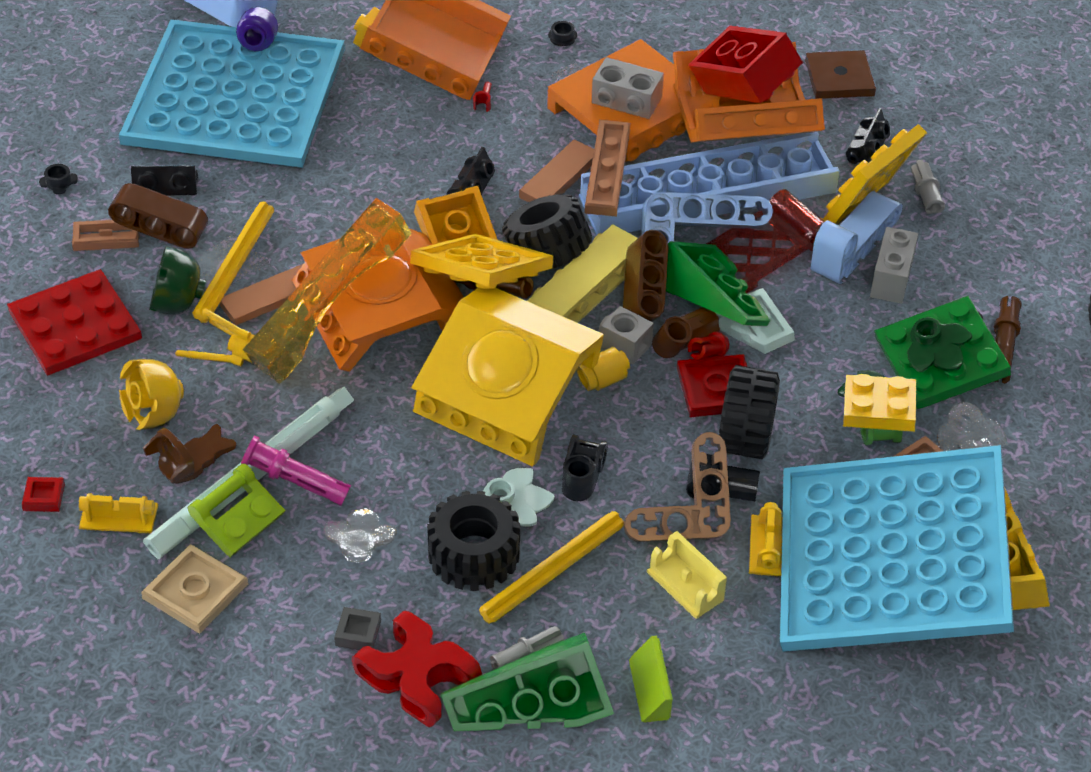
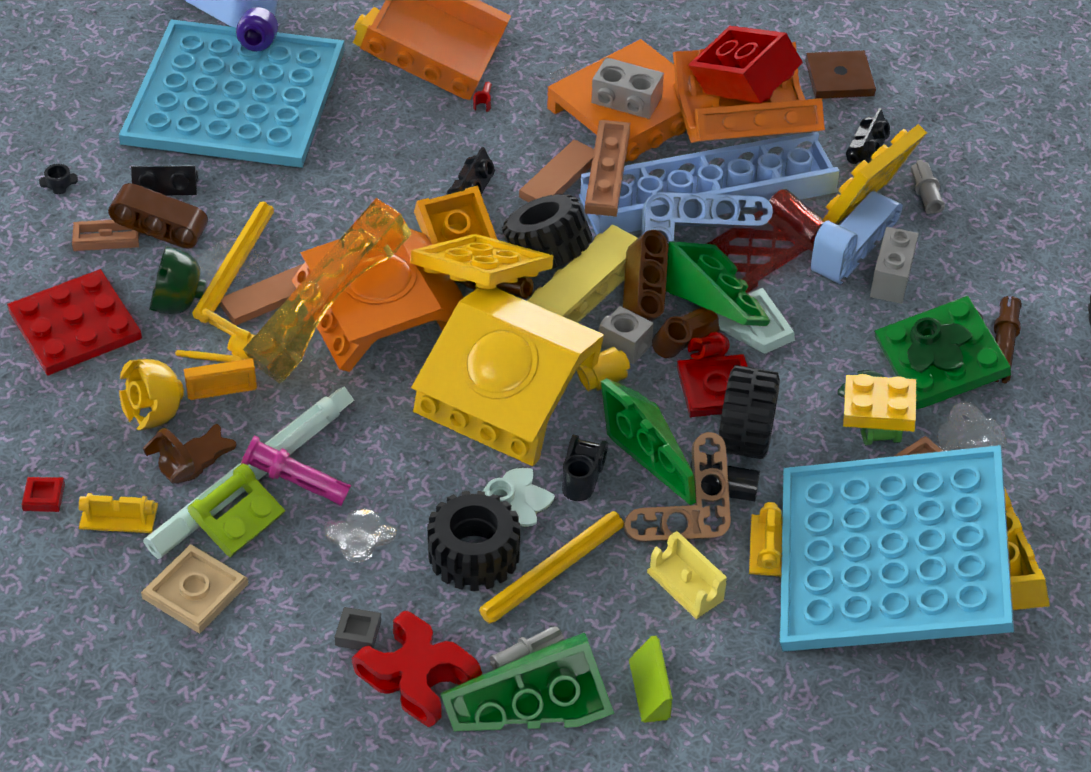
(220, 379): none -> light orange tile
(562, 33): black plate -> none
(644, 434): none -> green wedge

